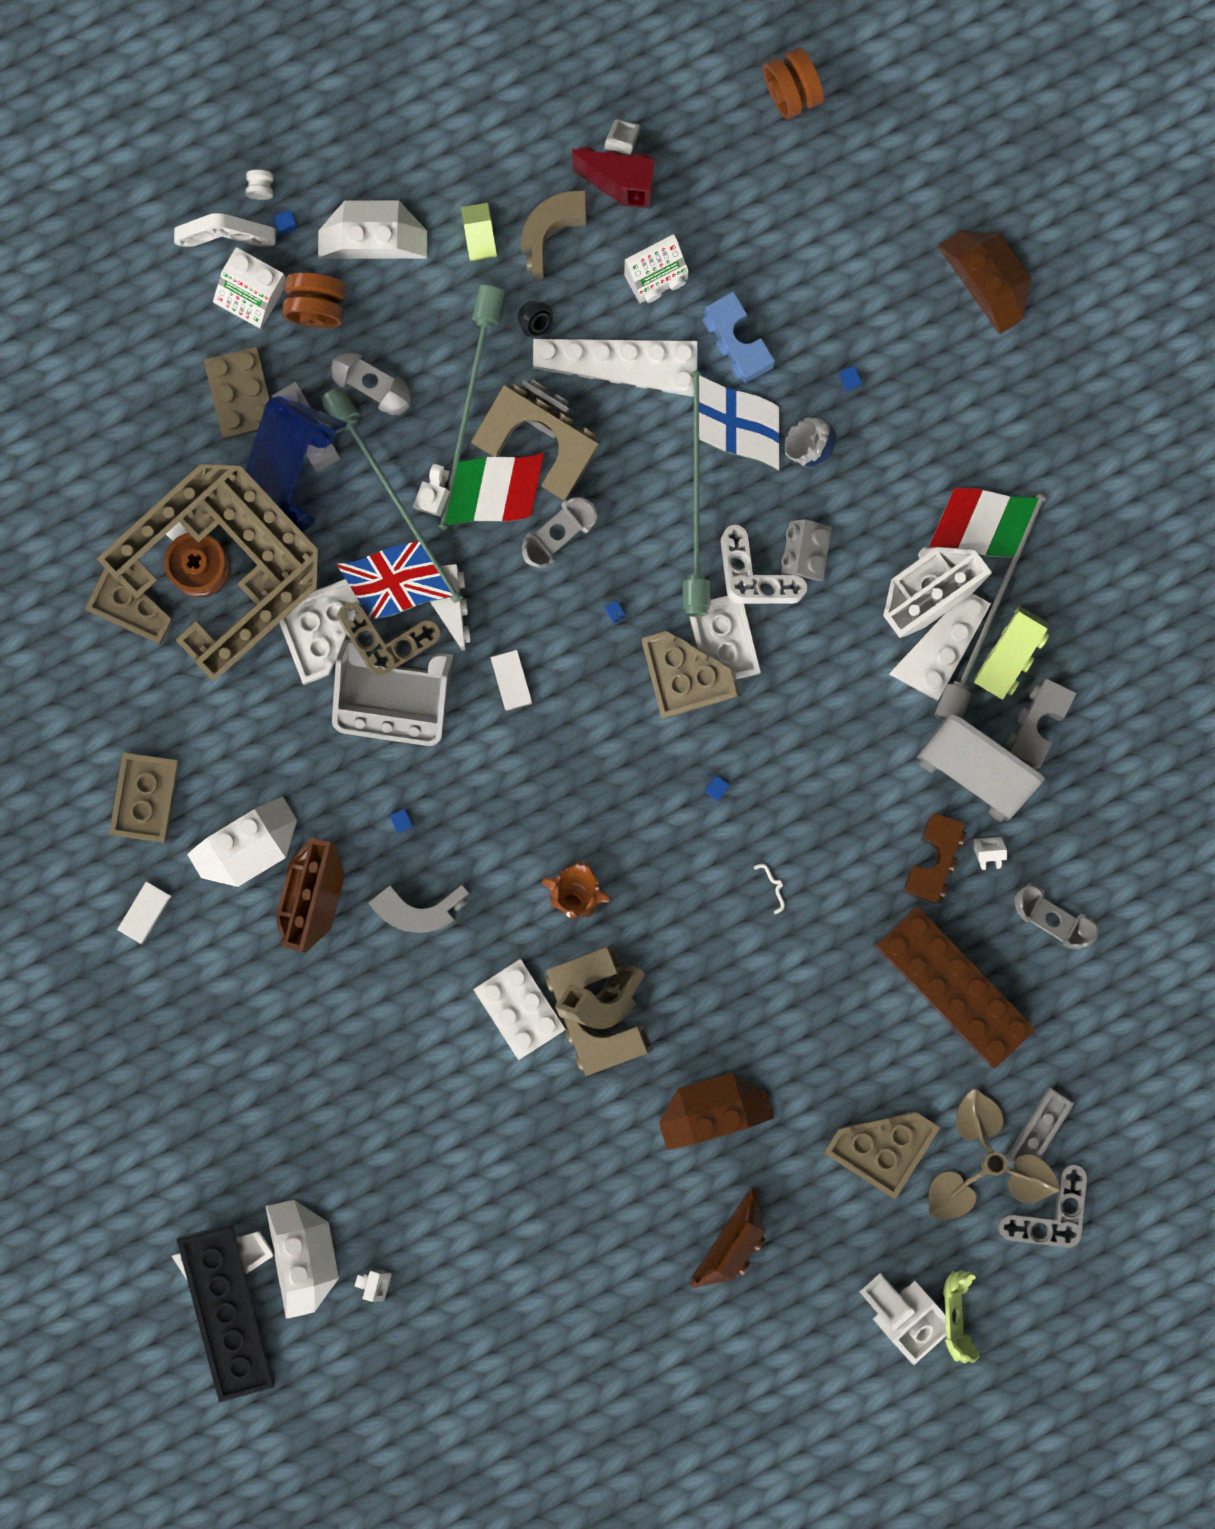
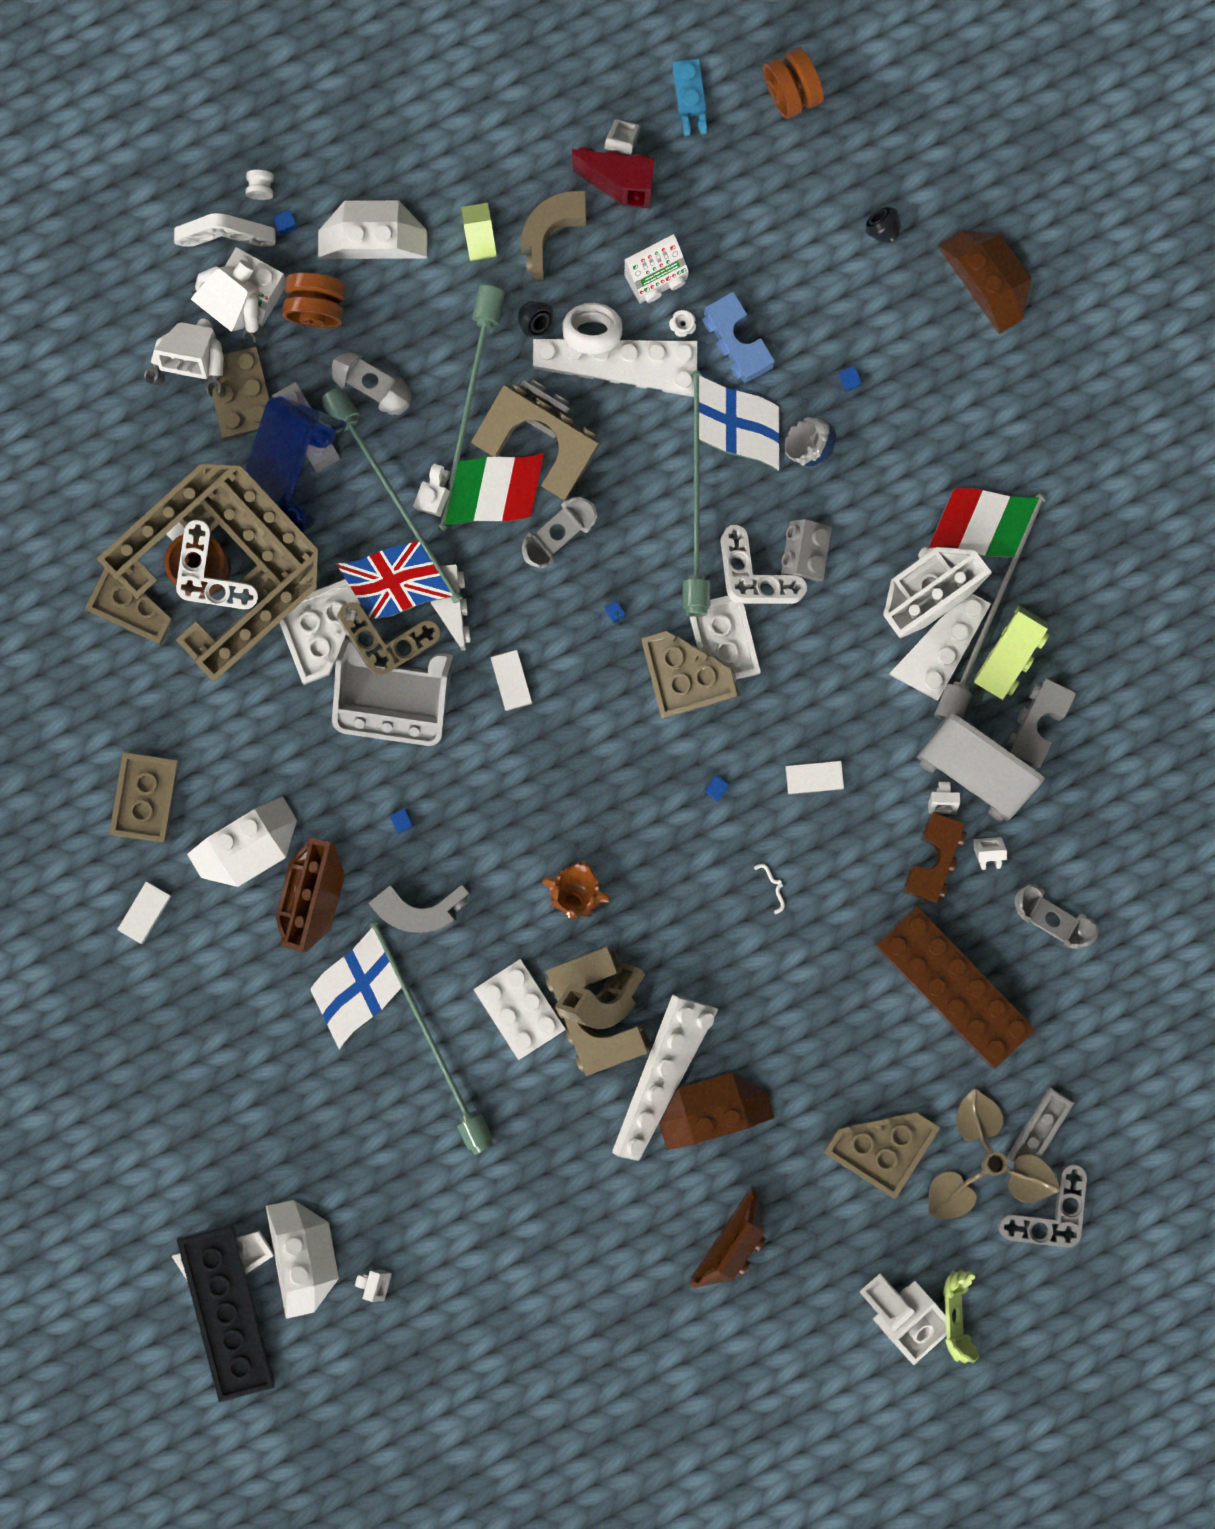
(189, 352): none -> white torso
(197, 574): none -> white beam
(230, 298): none -> white torso
(359, 989): none -> flag
(592, 343): none -> white wheel
(669, 1058): none -> white wing
(682, 316): none -> white plate
(689, 94): none -> dark azure hinge
(814, 777): none -> white tile
(884, 225): none -> black cone
(943, 801): none -> white tile

